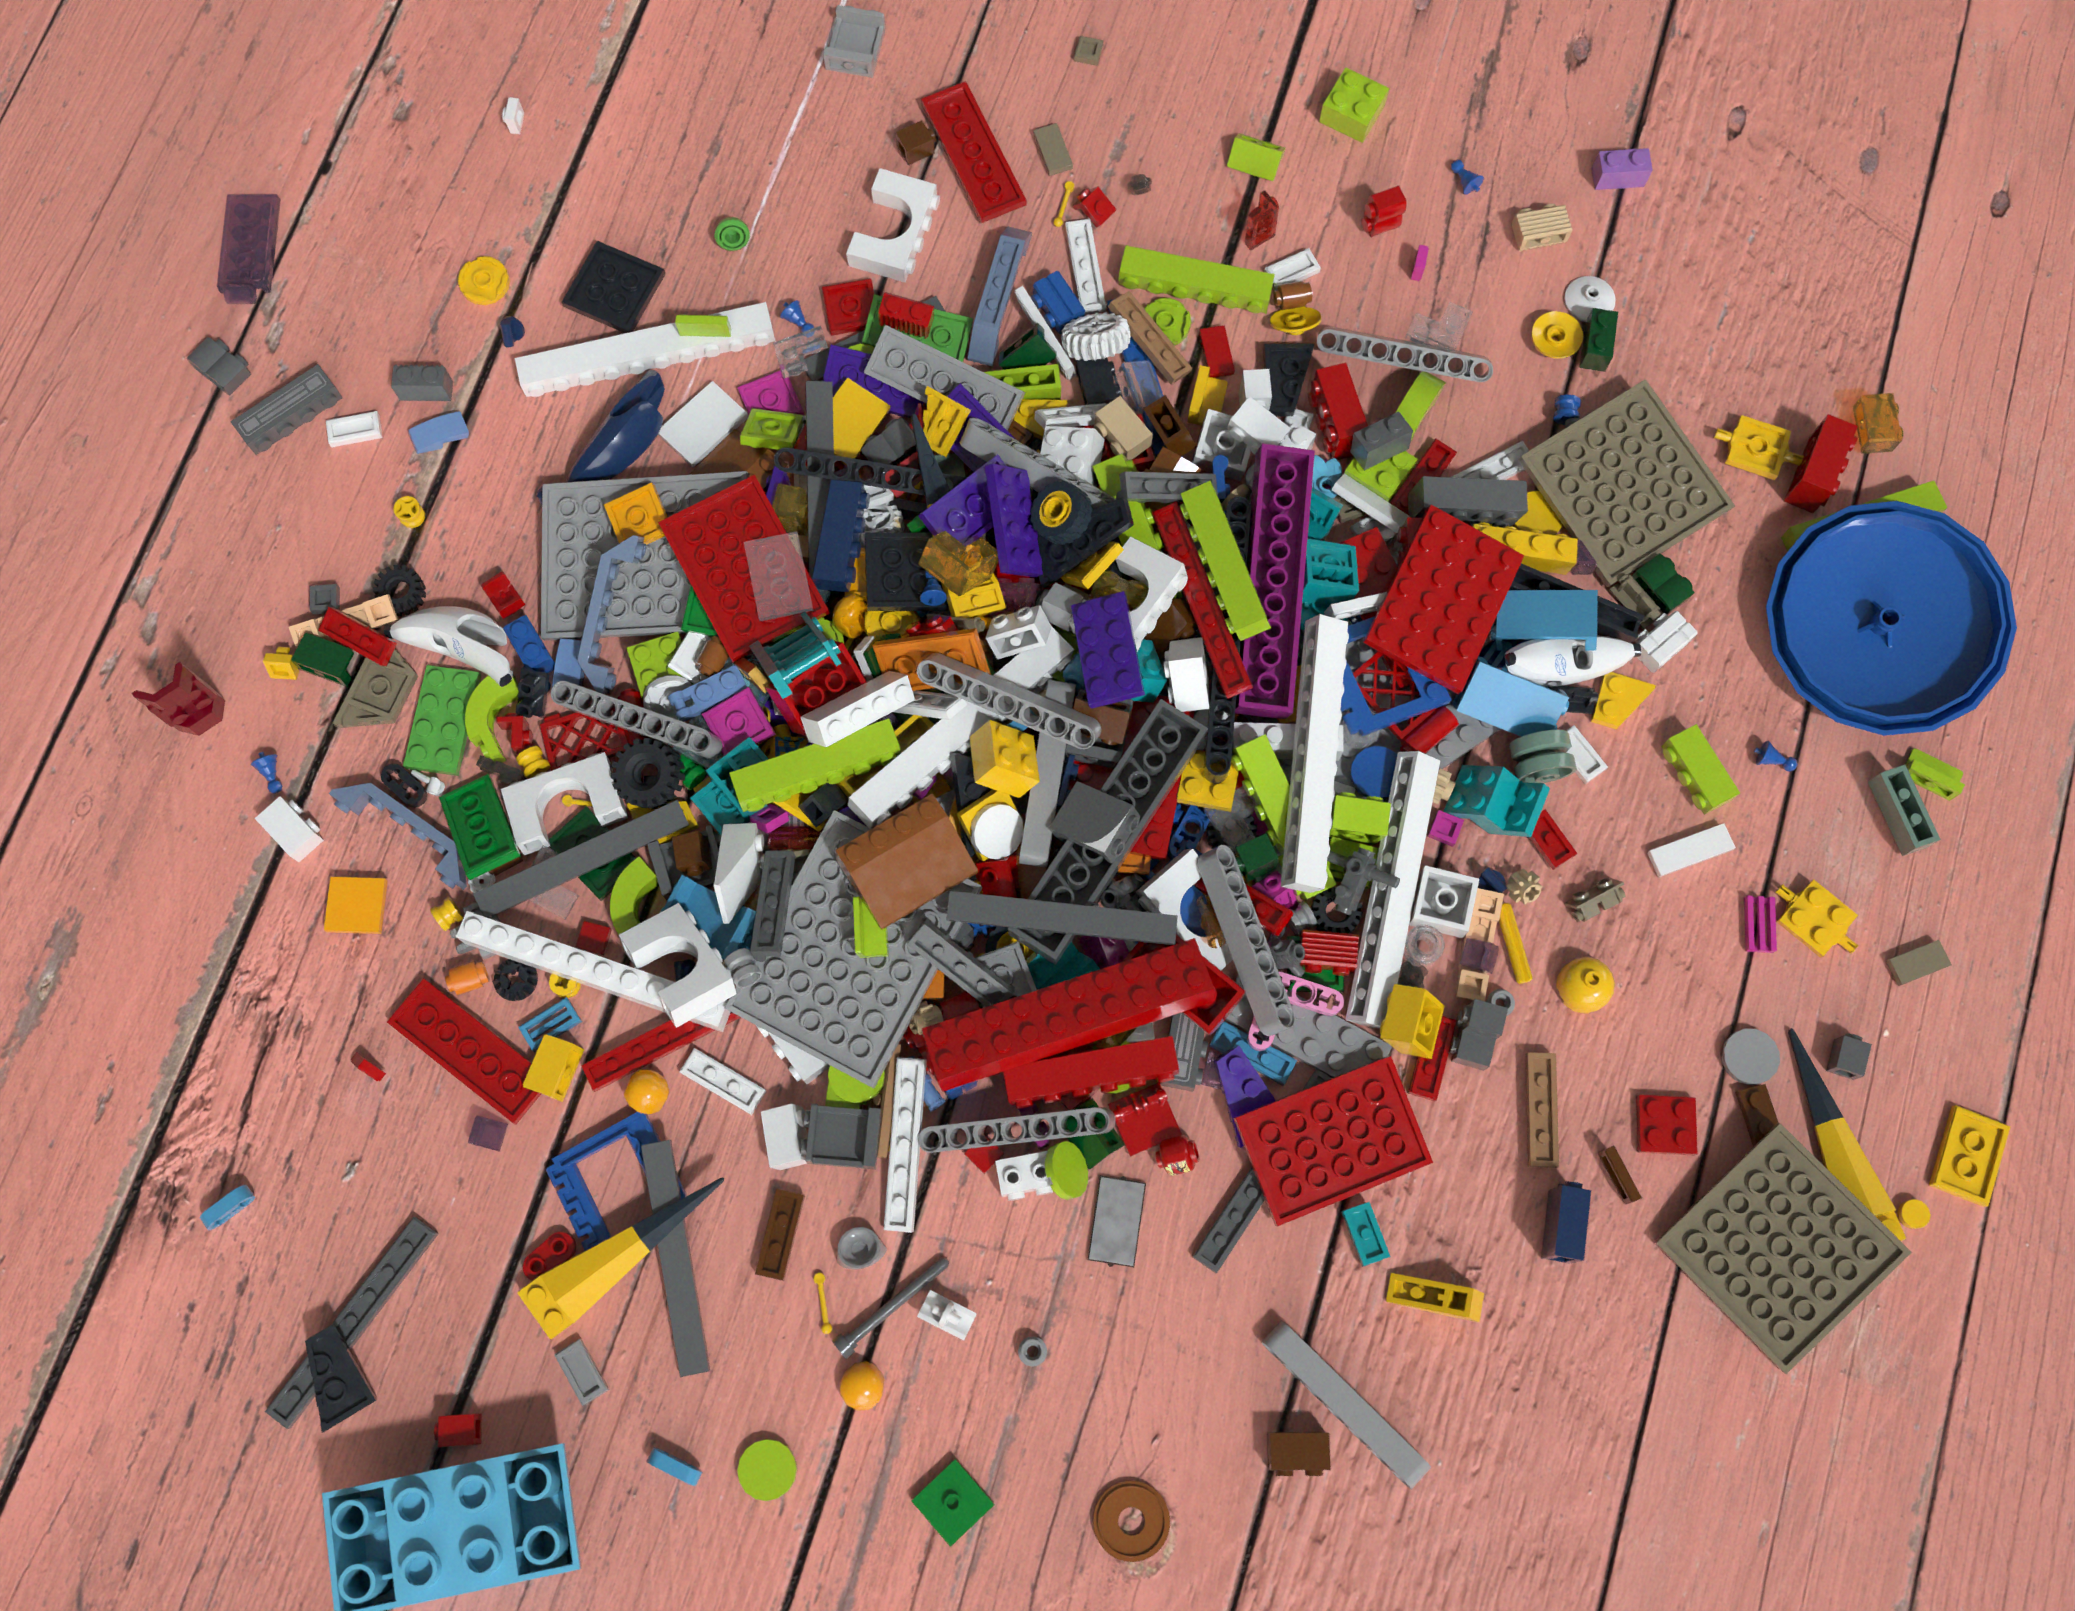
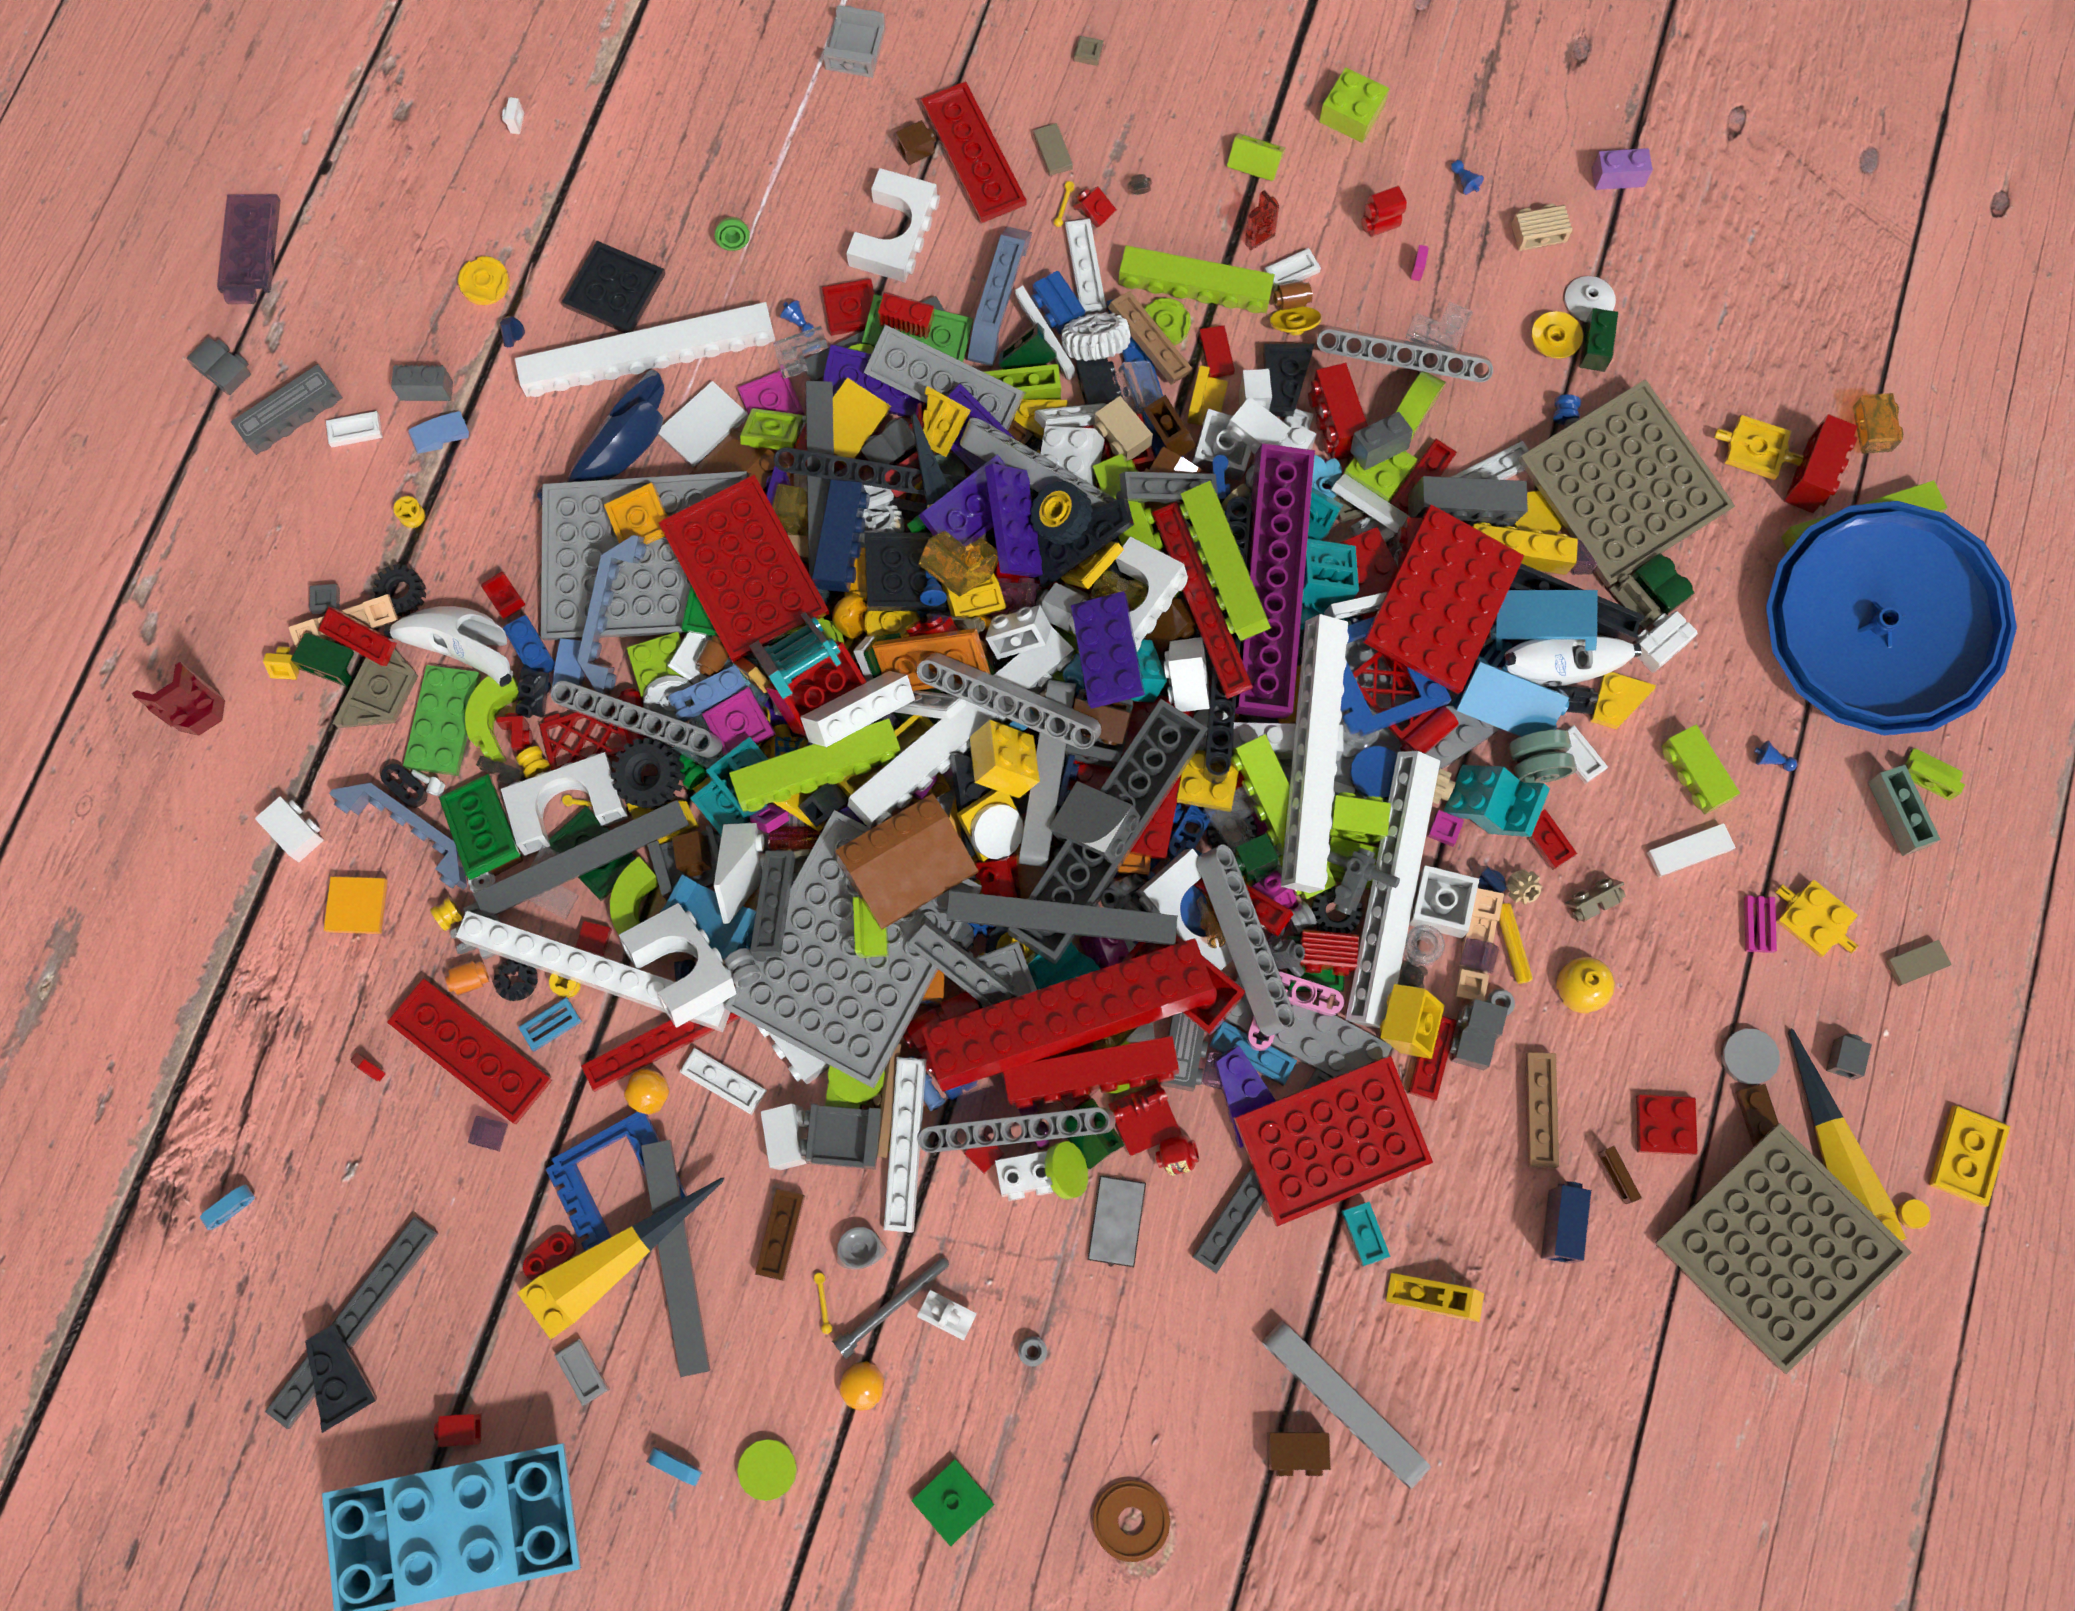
(267, 767): blue piece -> none
(553, 1067): yellow panel -> none
(703, 325): lime tile -> none
(778, 576): clear tile -> none
(925, 1016): tan gear -> none

